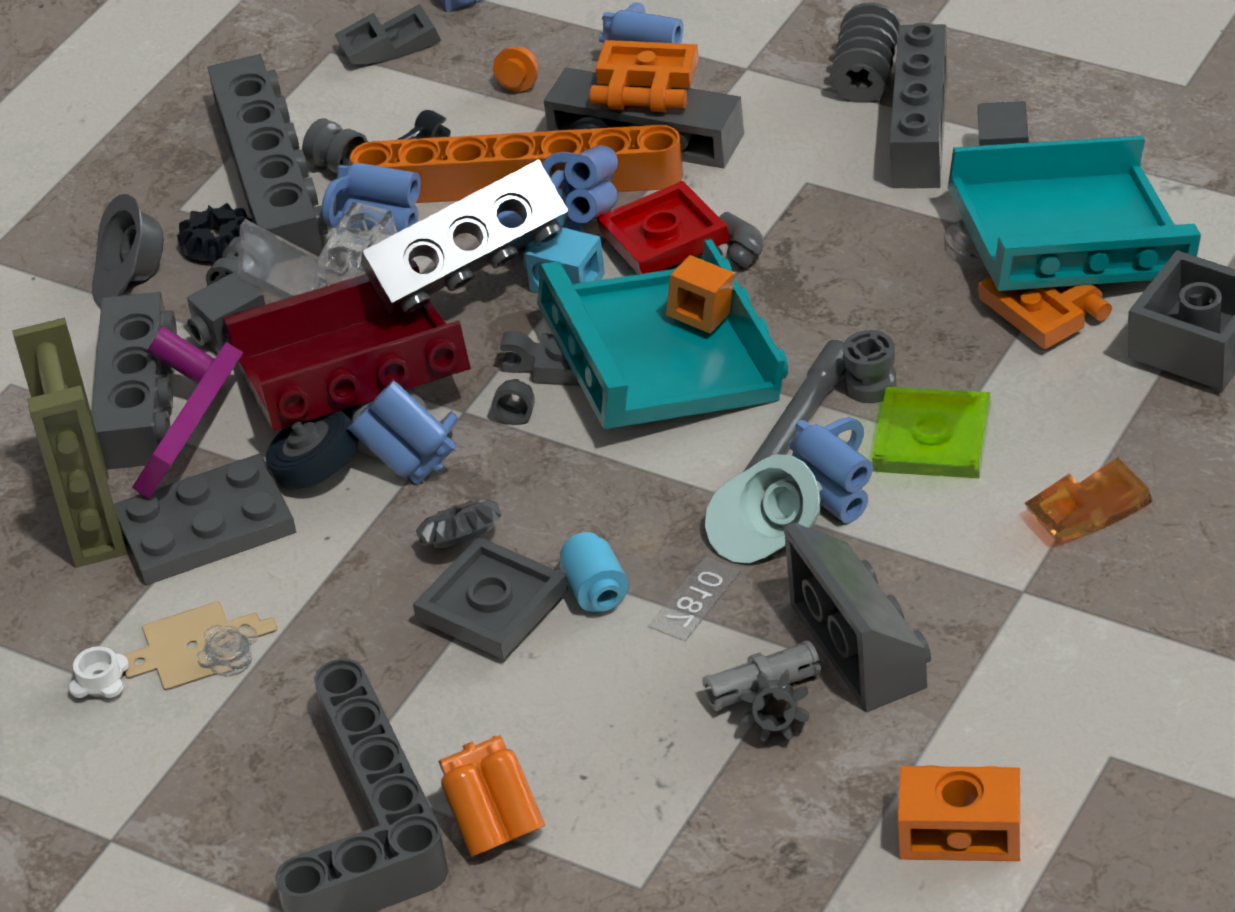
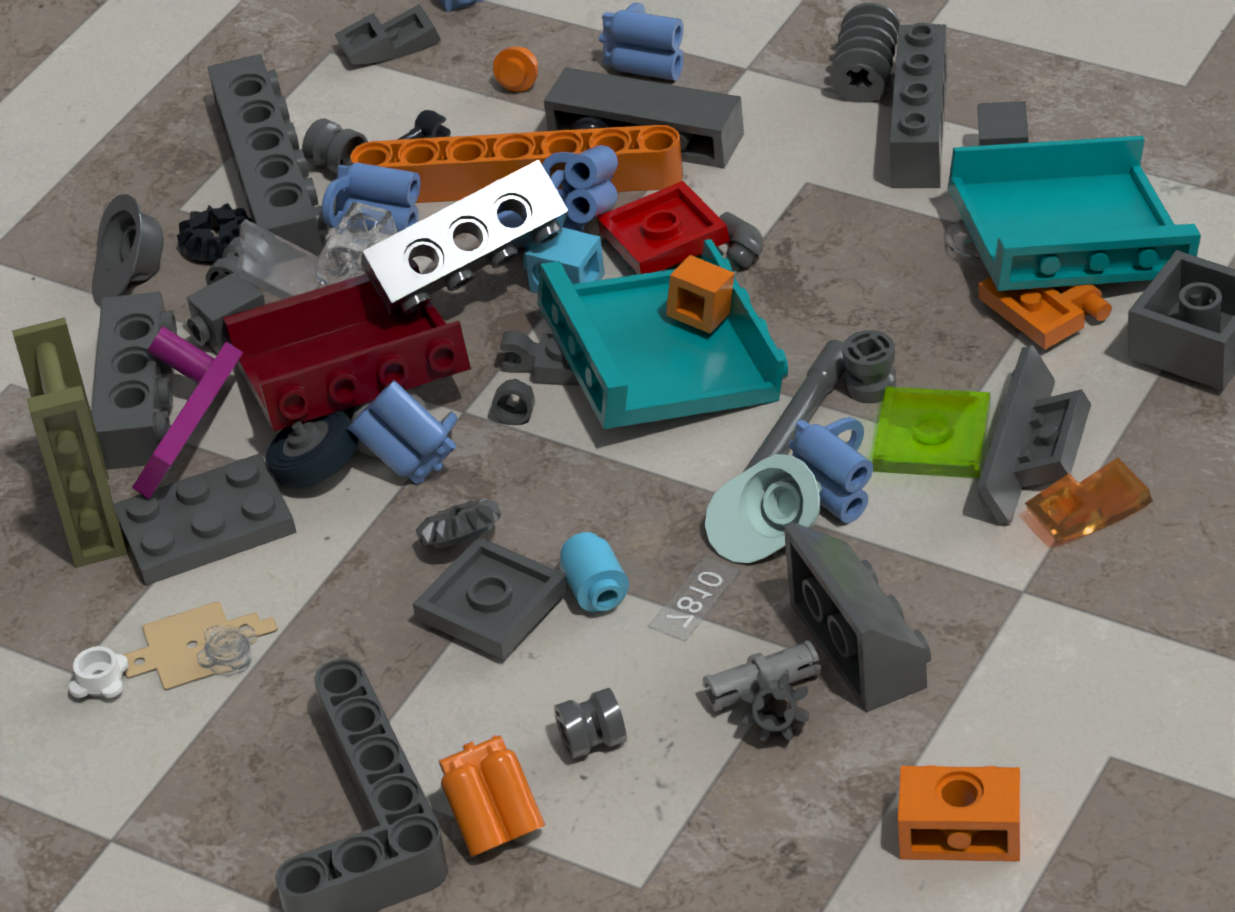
(590, 723): none -> dark grey wheel
(644, 64): orange plate -> none
(1033, 436): none -> dark grey bracket

